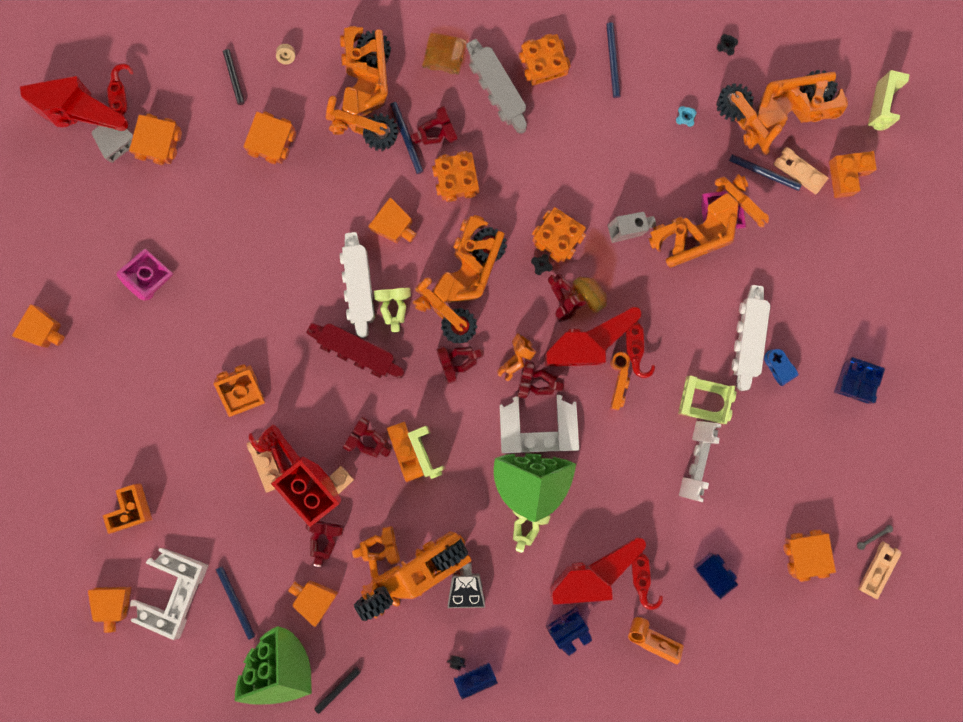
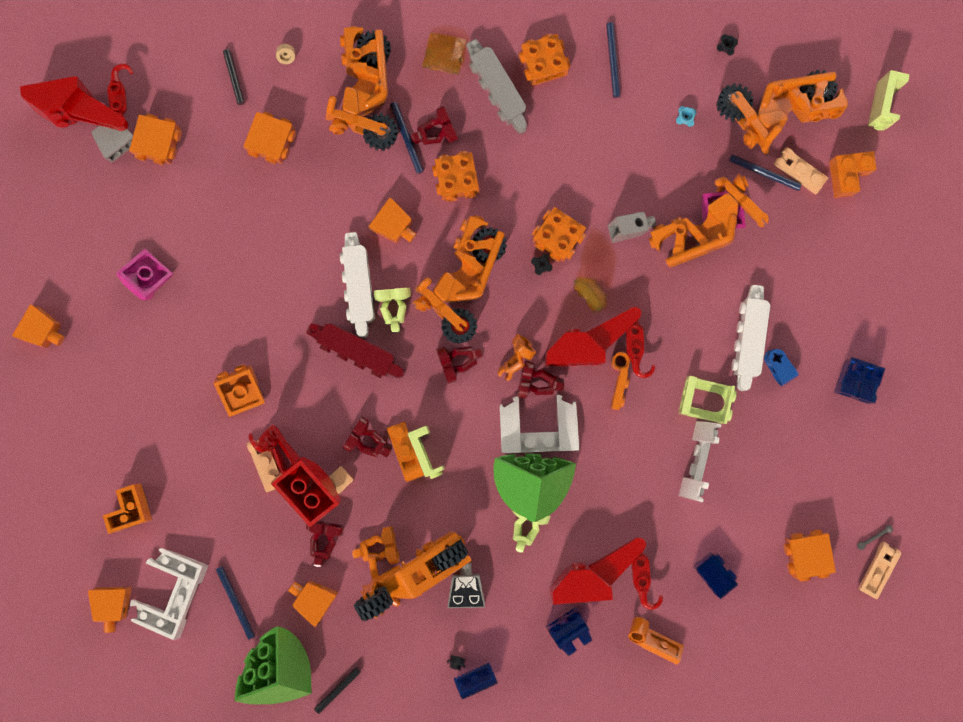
(566, 306): dark red piece -> none

